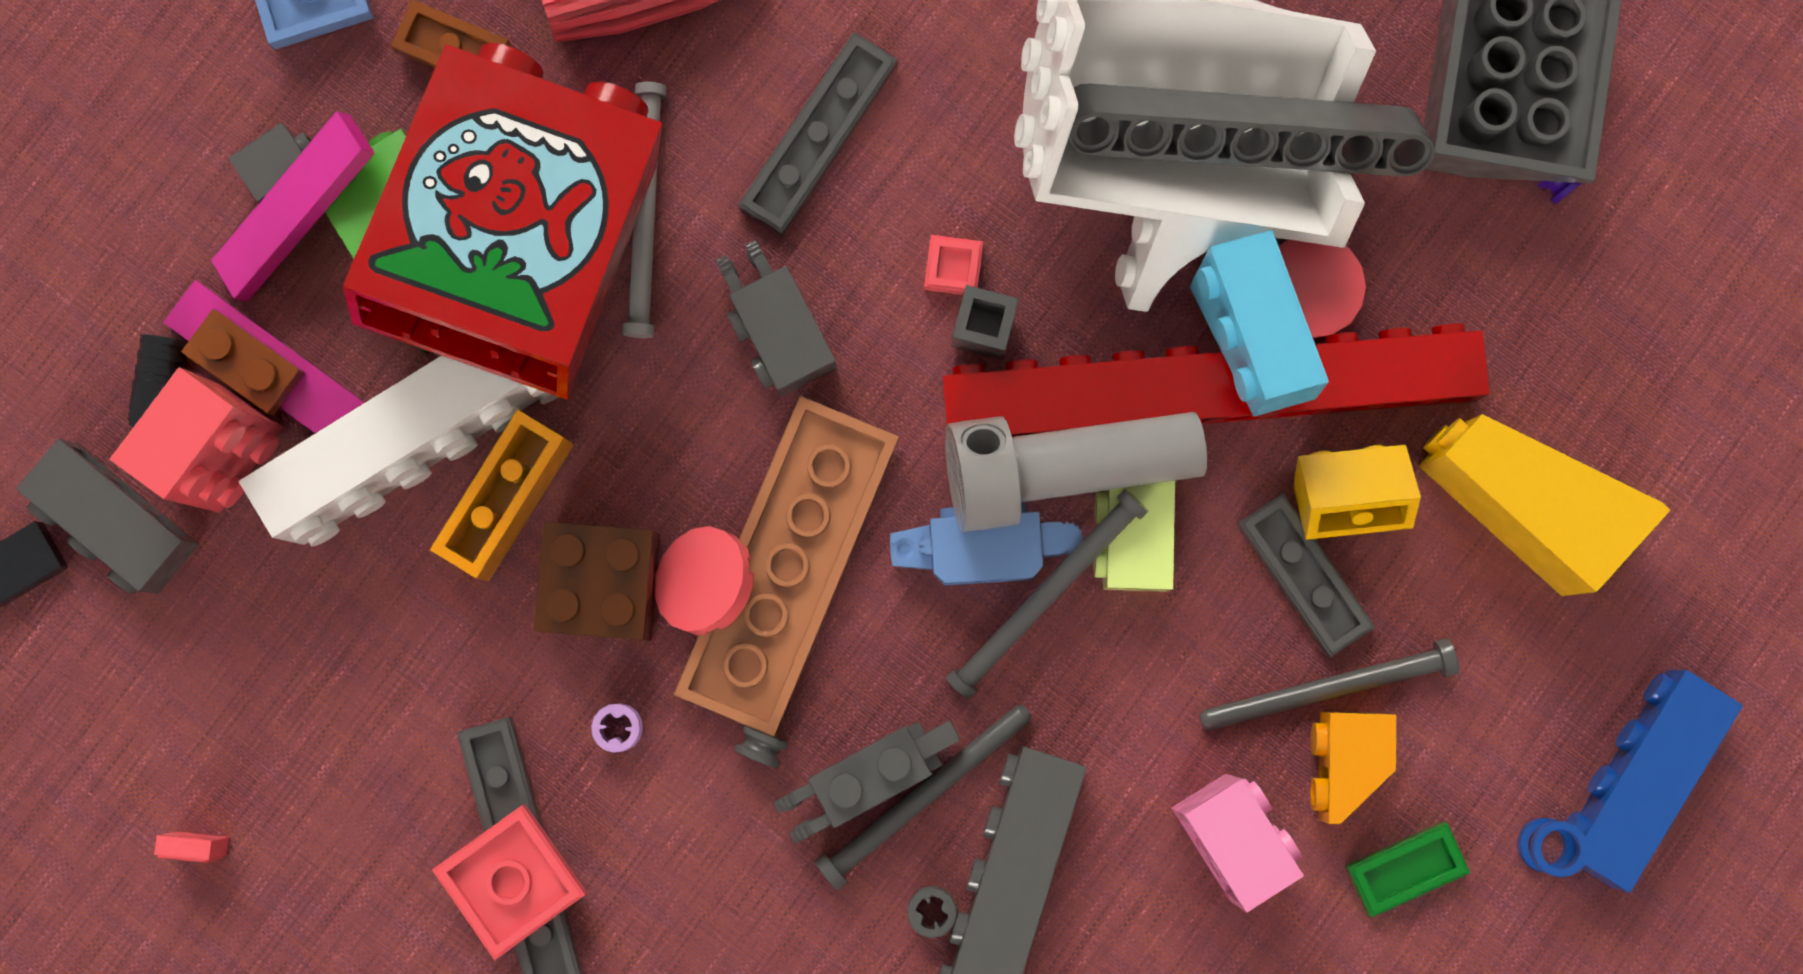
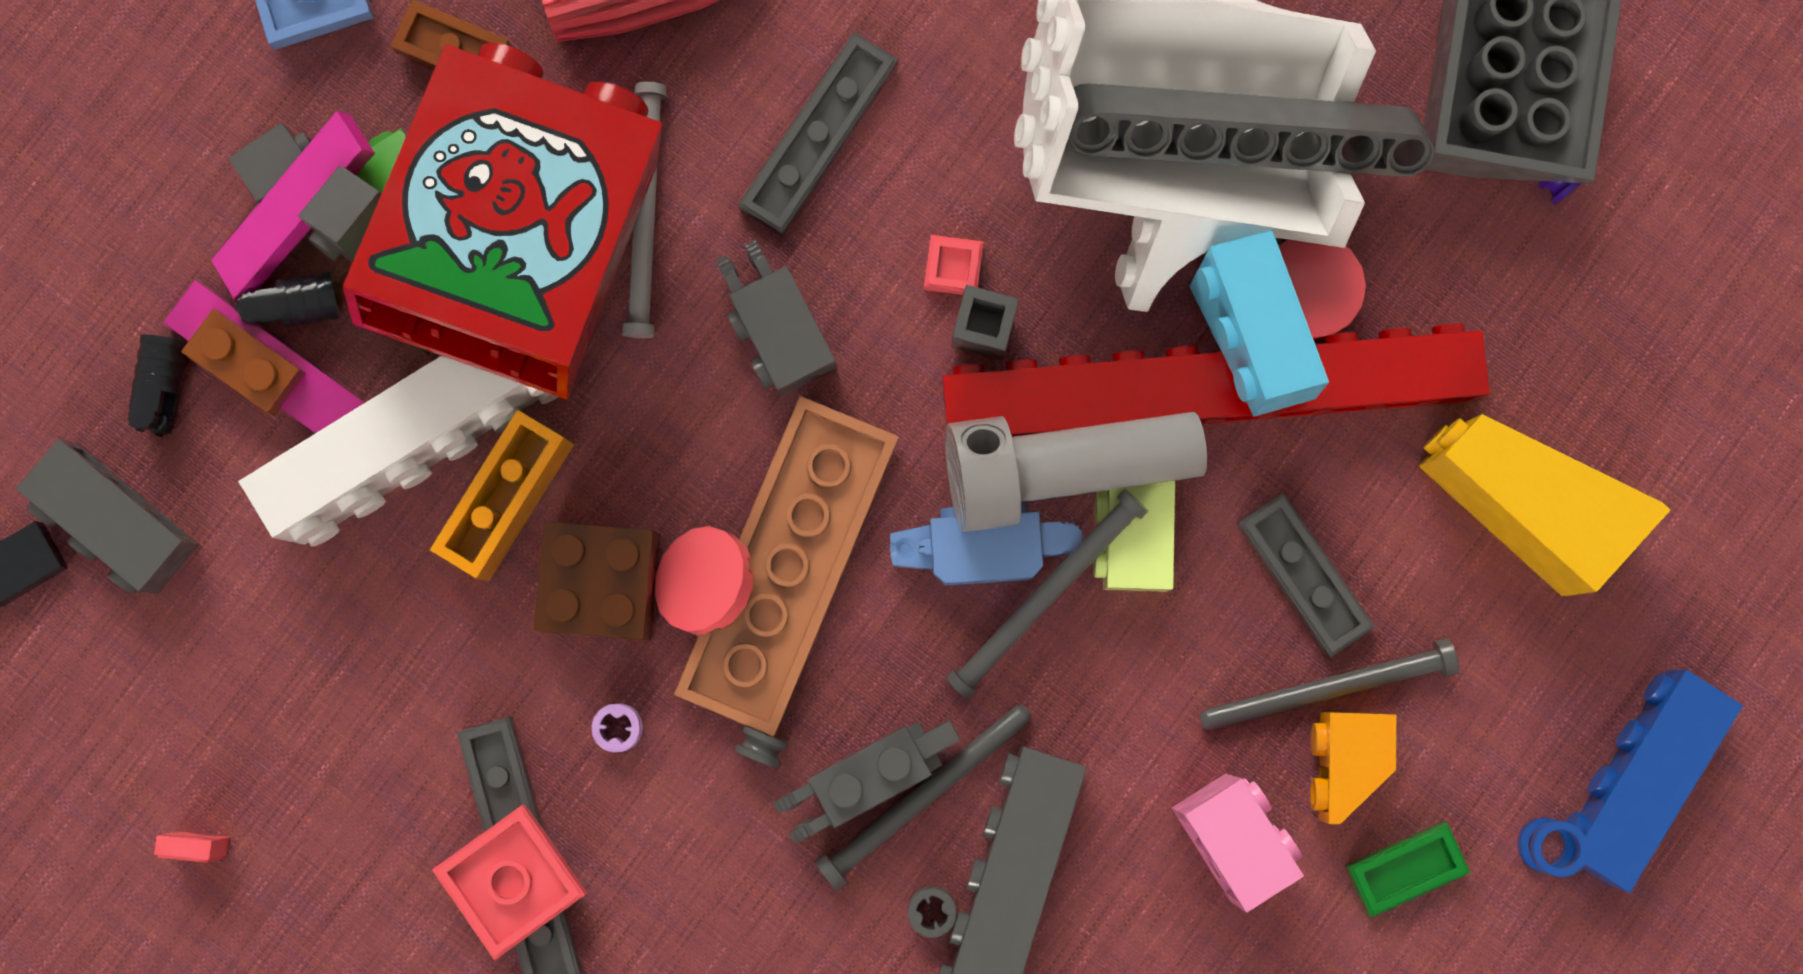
(198, 443): coral brick -> none
(292, 301): none -> black hinge
(340, 214): none -> dark grey brick
(1356, 491): yellow brick -> none

